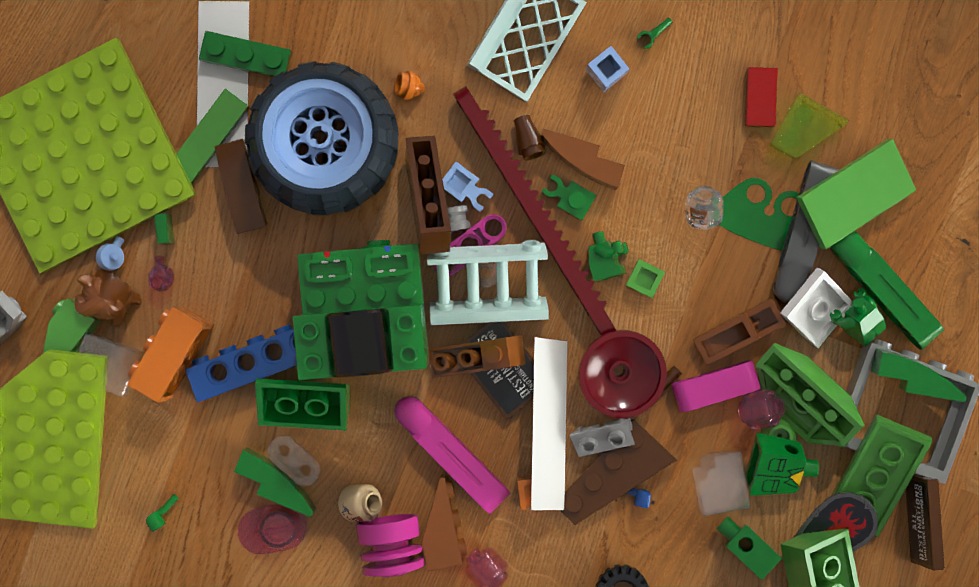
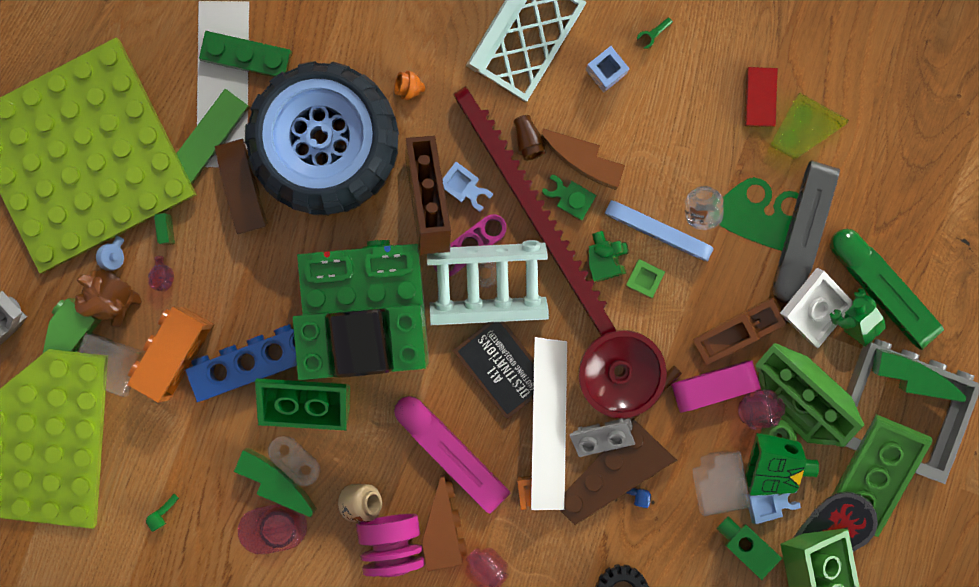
(458, 219): light grey wheel -> none
(477, 356): dark orange slope -> none
(659, 230): none -> light blue beam
(769, 507): none -> light blue plate
(856, 193): bright green tile -> none
(925, 522): tile -> none

